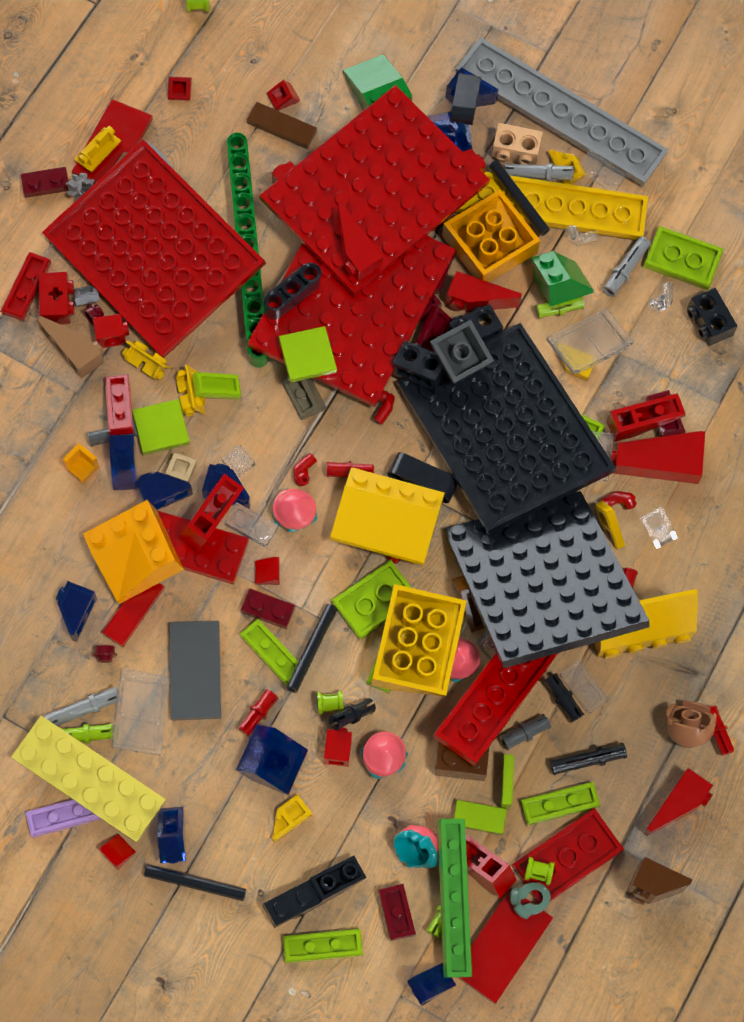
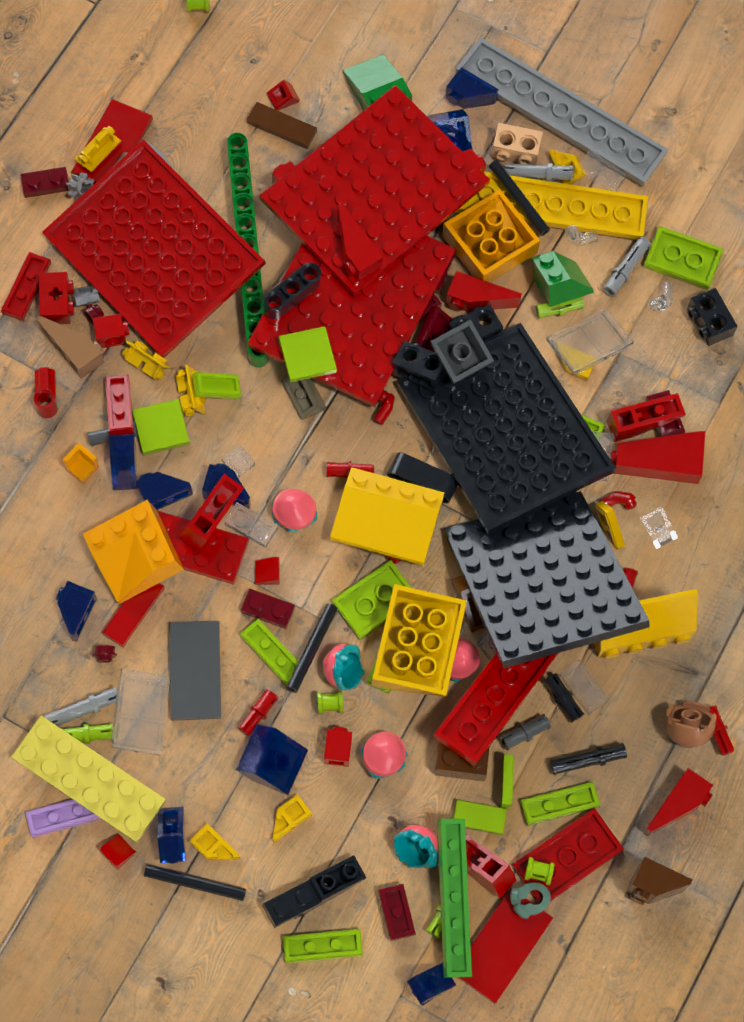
(45, 392): none -> red piece
(179, 88): red slope -> none
(181, 467): tan plate -> none
(212, 845): none -> yellow tile
(300, 470): red arm -> none
(343, 667): none -> teal hair
(352, 714): black pin -> none
(465, 99): black beam -> none

